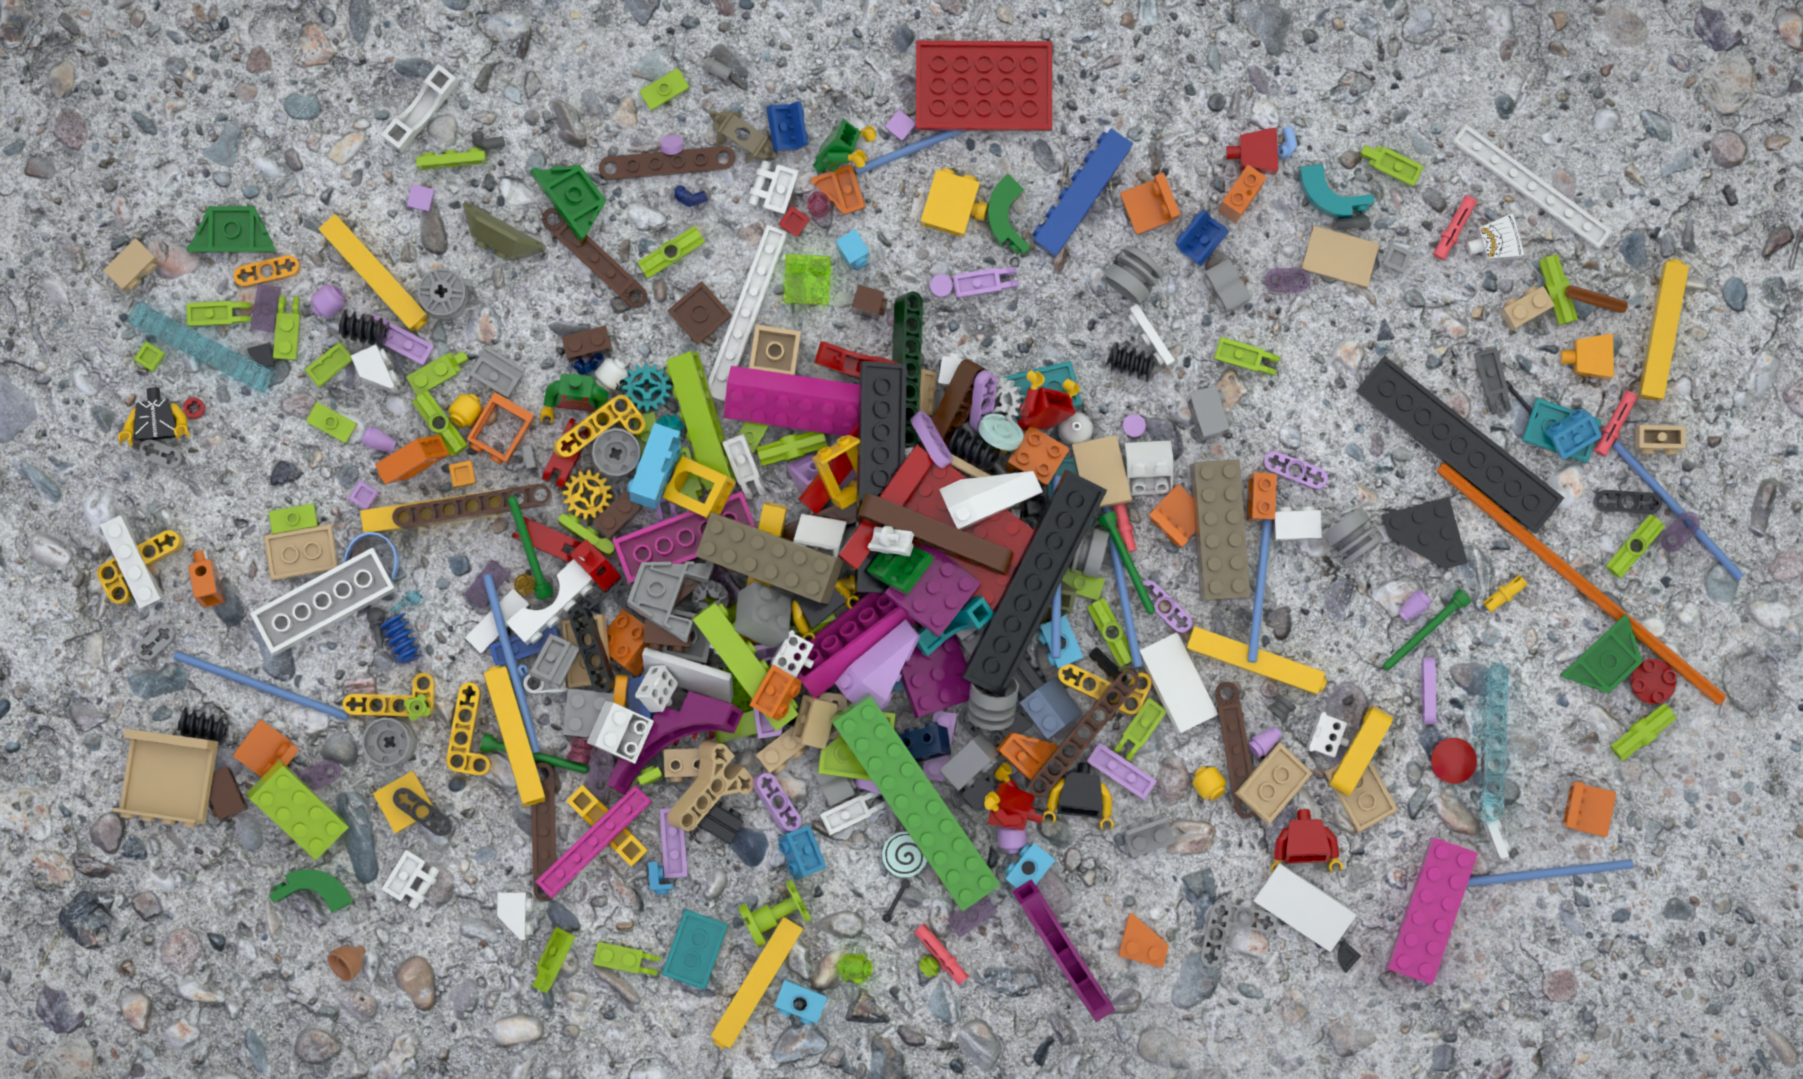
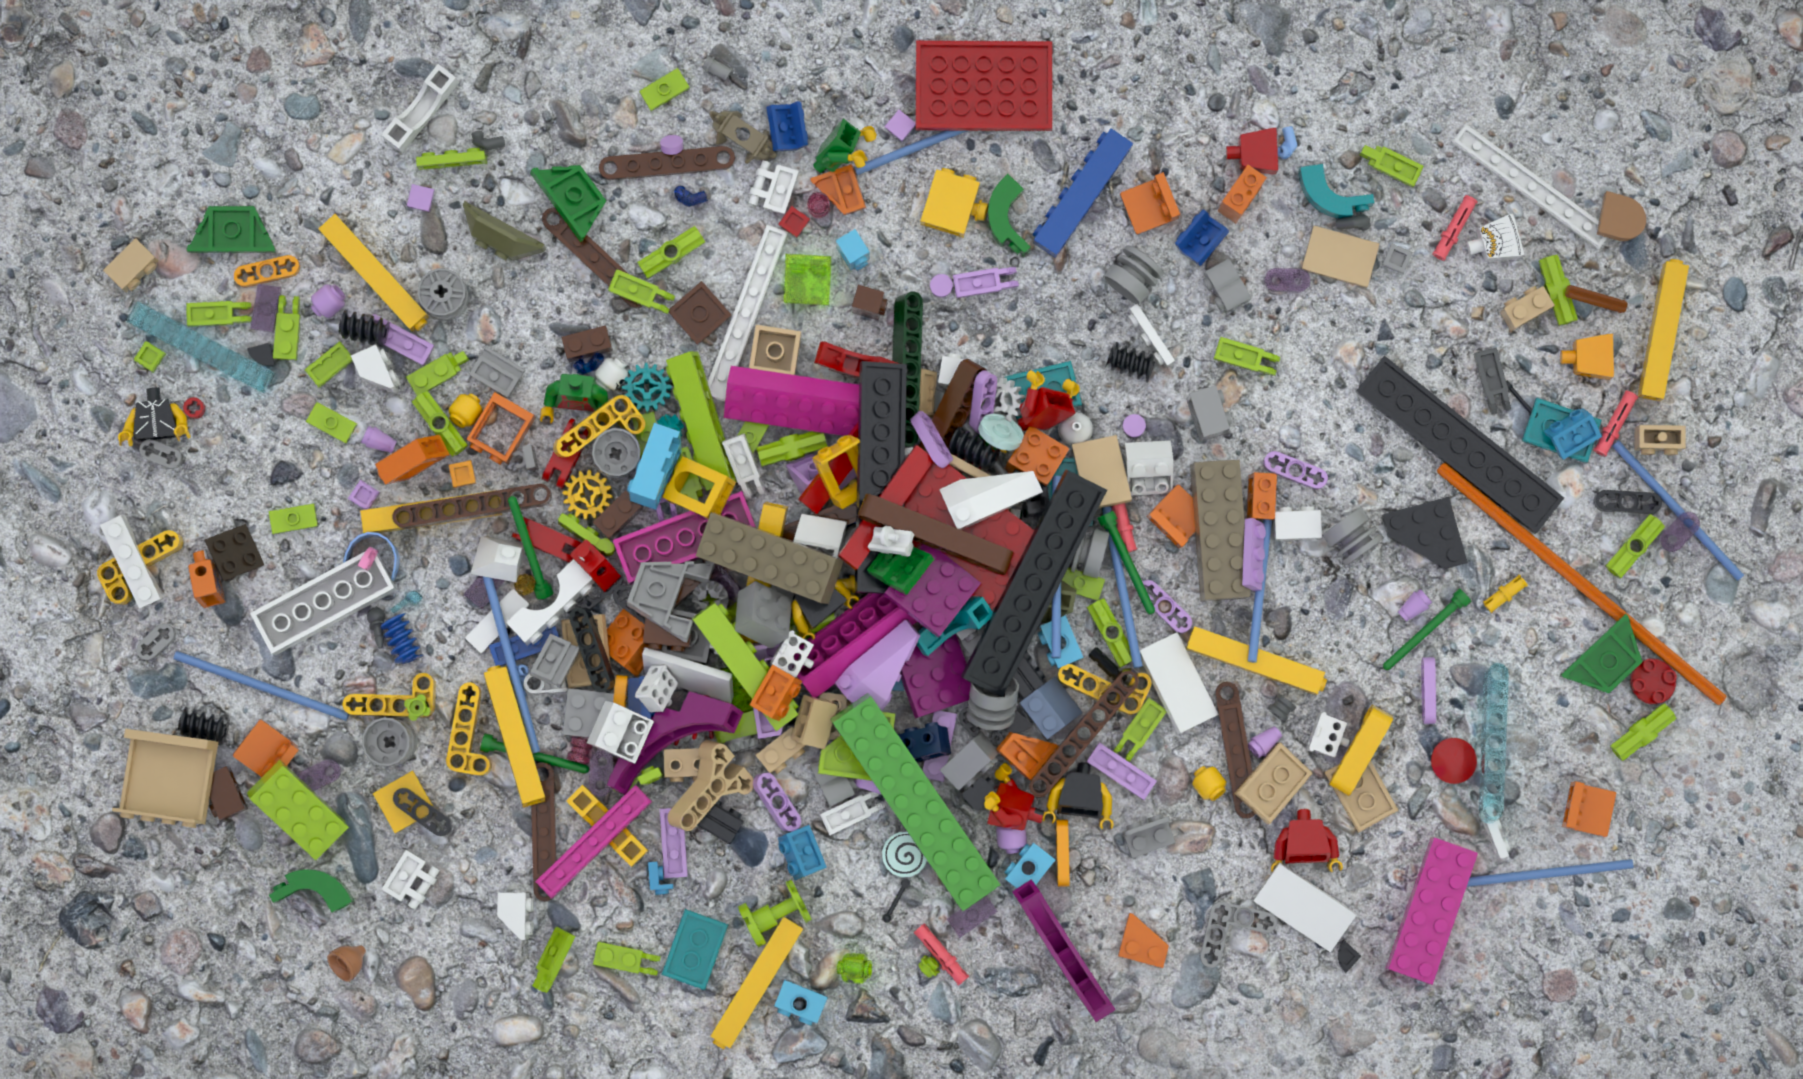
(234, 552): none -> dark brown hinge
(301, 552): tan tile -> none
(368, 558): none -> bright pink tile
(498, 559): none -> white slope
(638, 291): none -> lime hinge
(1062, 852): none -> light orange beam
(1253, 554): none -> lavender plate
(1620, 217): none -> medium nougat tile

